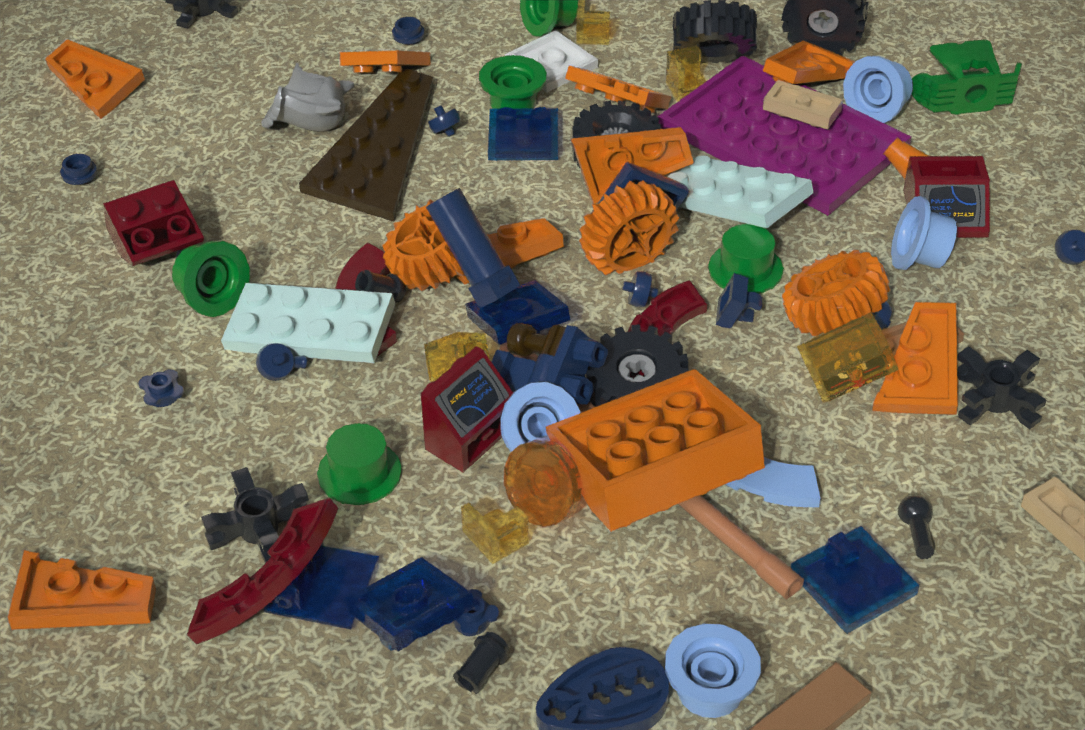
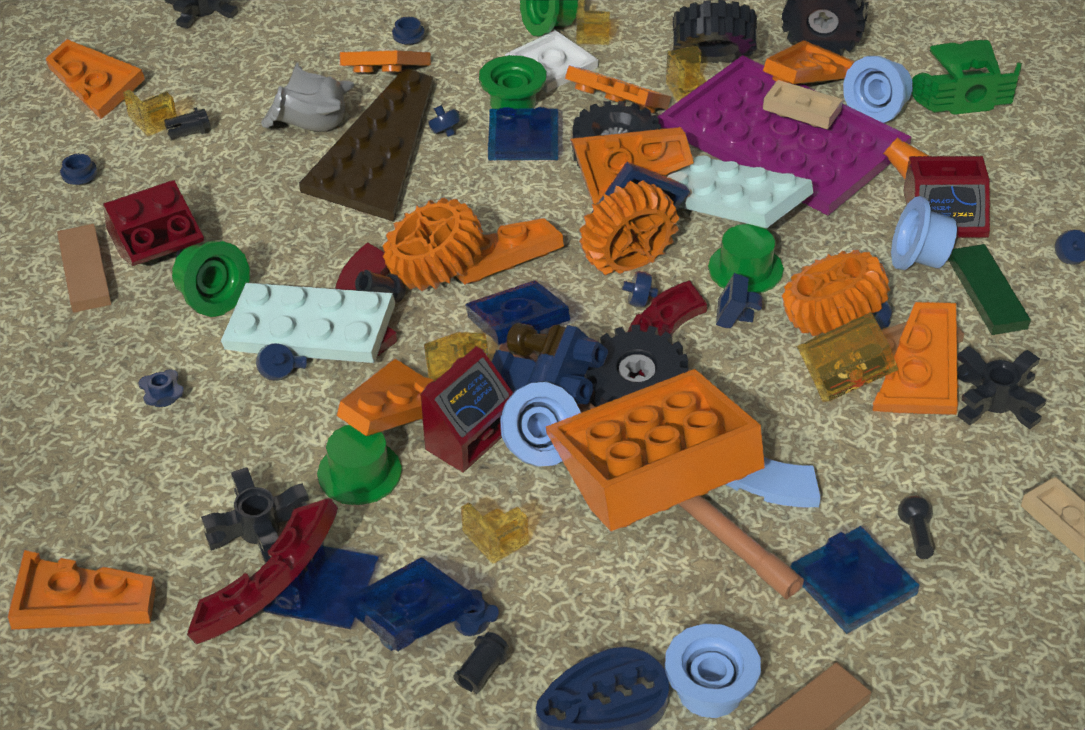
(83, 268): none -> medium nougat tile
(150, 113): none -> clear yellow panel
(189, 123): none -> black pin
(385, 399): none -> orange wing
(472, 248): dark blue piece -> none
(542, 482): clear orange tile -> none
(989, 289): none -> dark green tile

